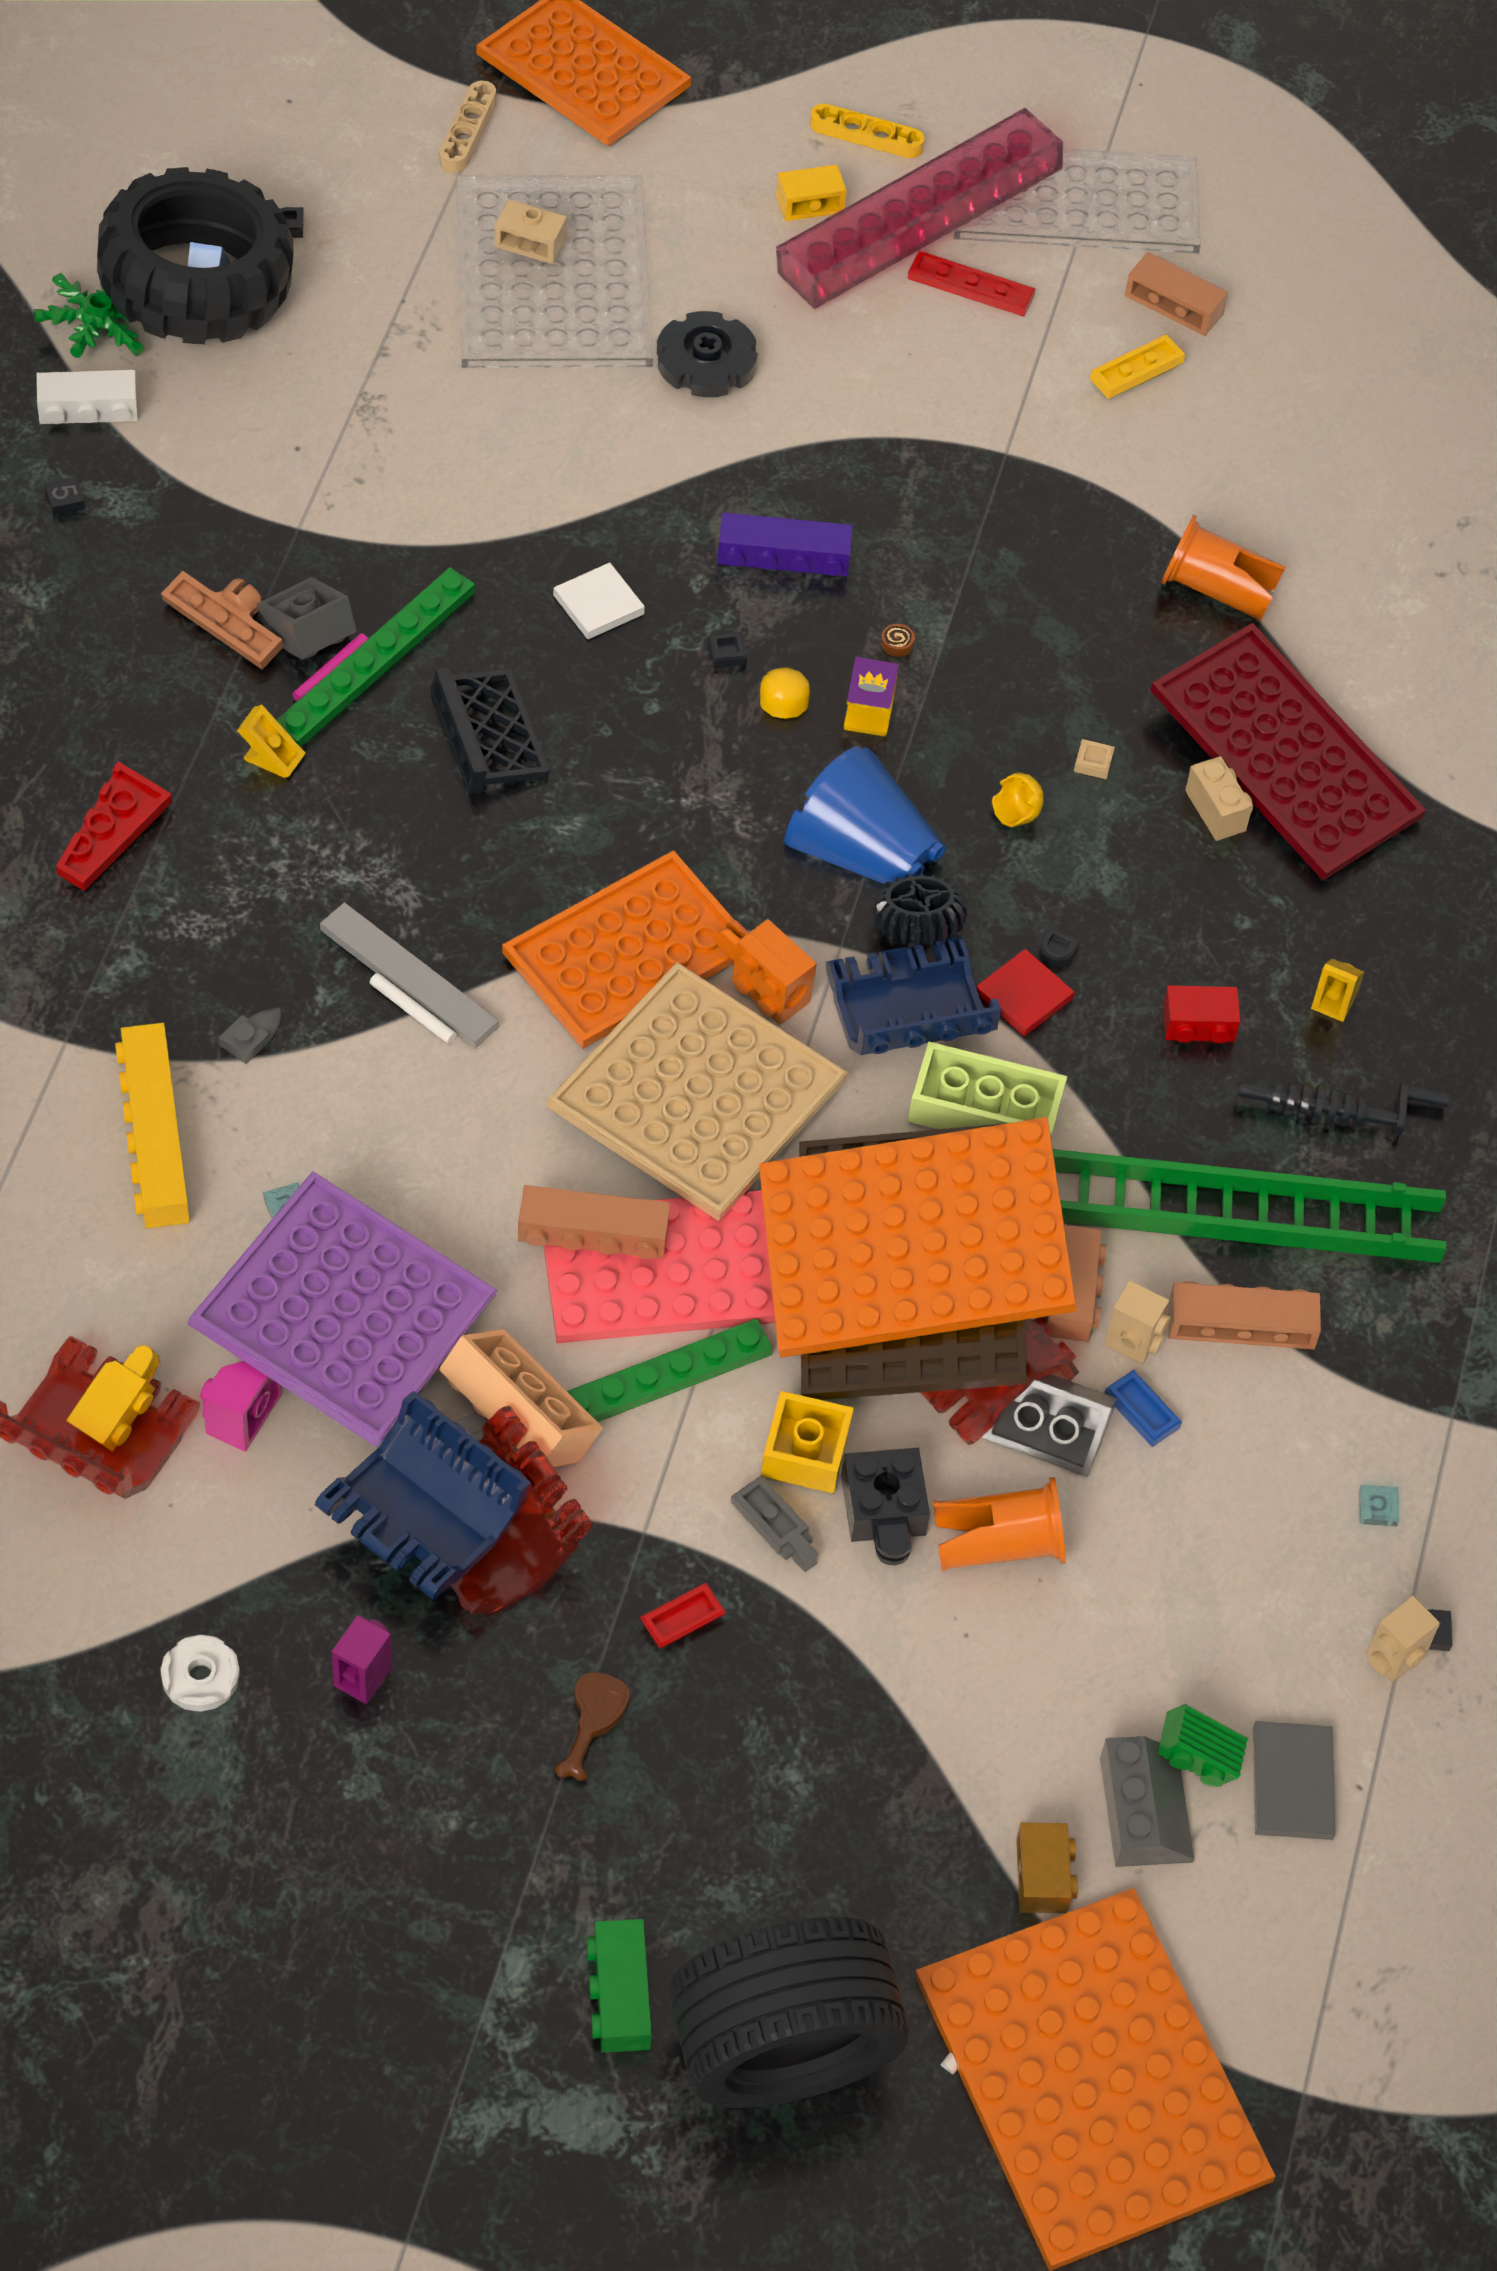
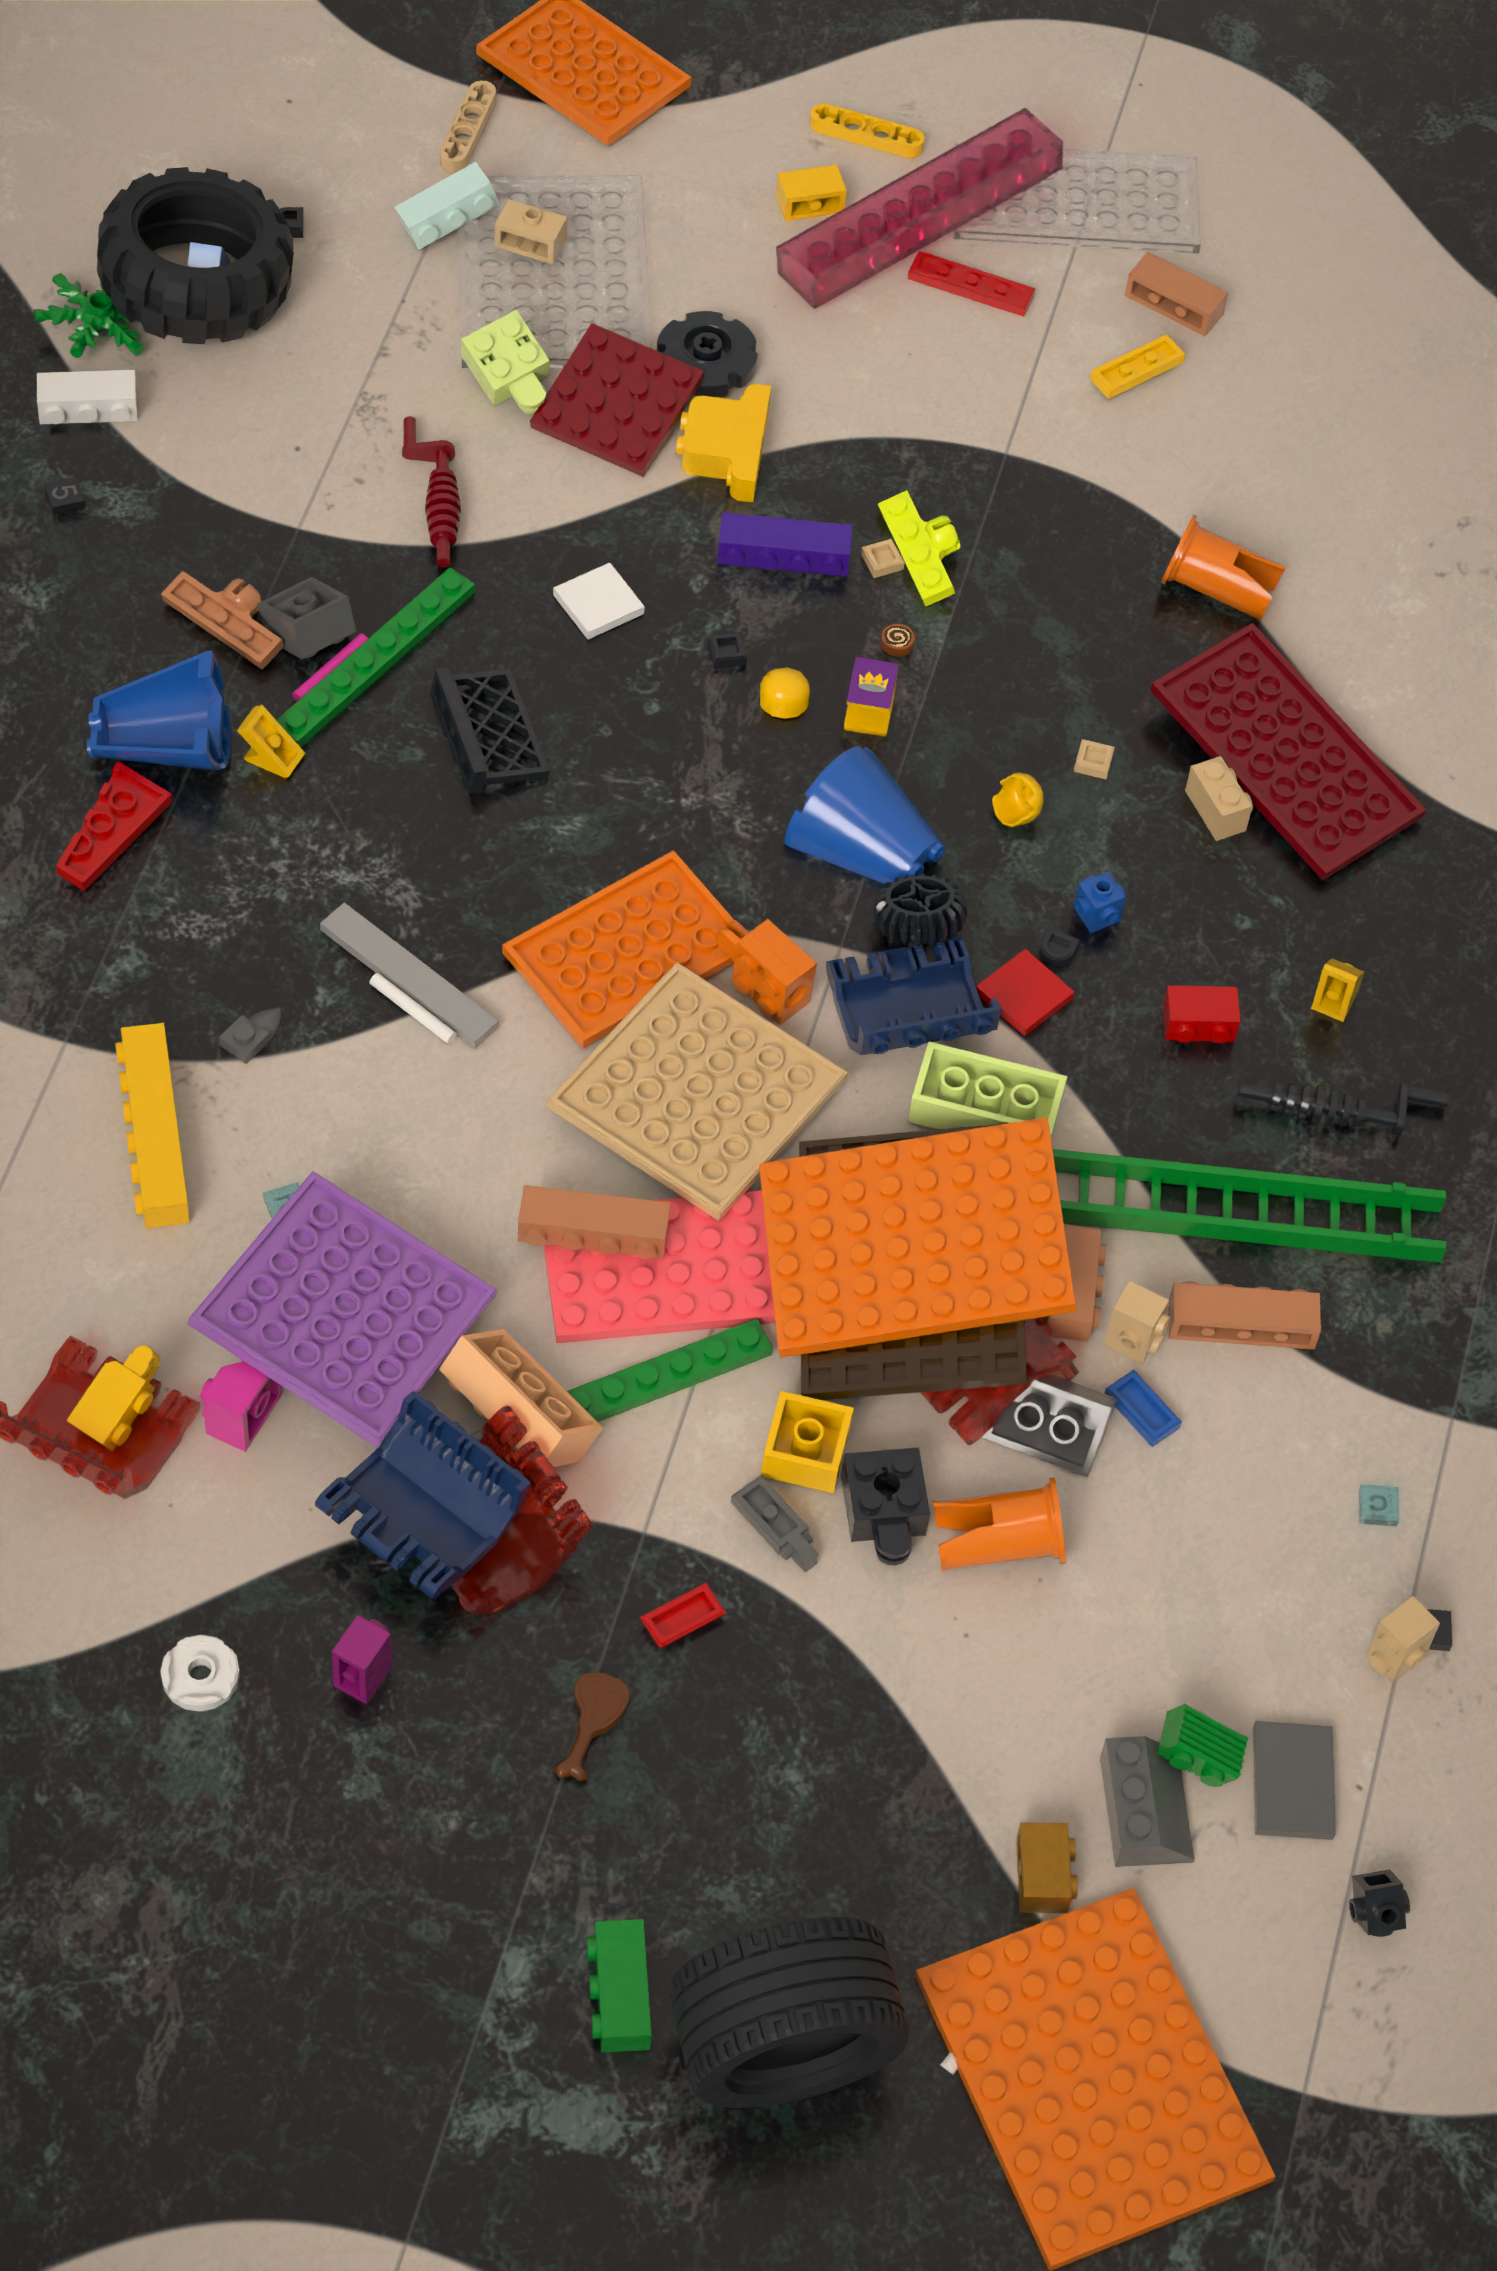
(166, 718): none -> blue cone
(442, 496): none -> dark red piece
(447, 205): none -> light aqua brick
(508, 362): none -> yellowish green brick
(617, 399): none -> dark red plate
(726, 439): none -> yellow brick
(882, 558): none -> tan tile
(921, 546): none -> neon yellow plate
(1099, 901): none -> blue brick
(1379, 1903): none -> black brick

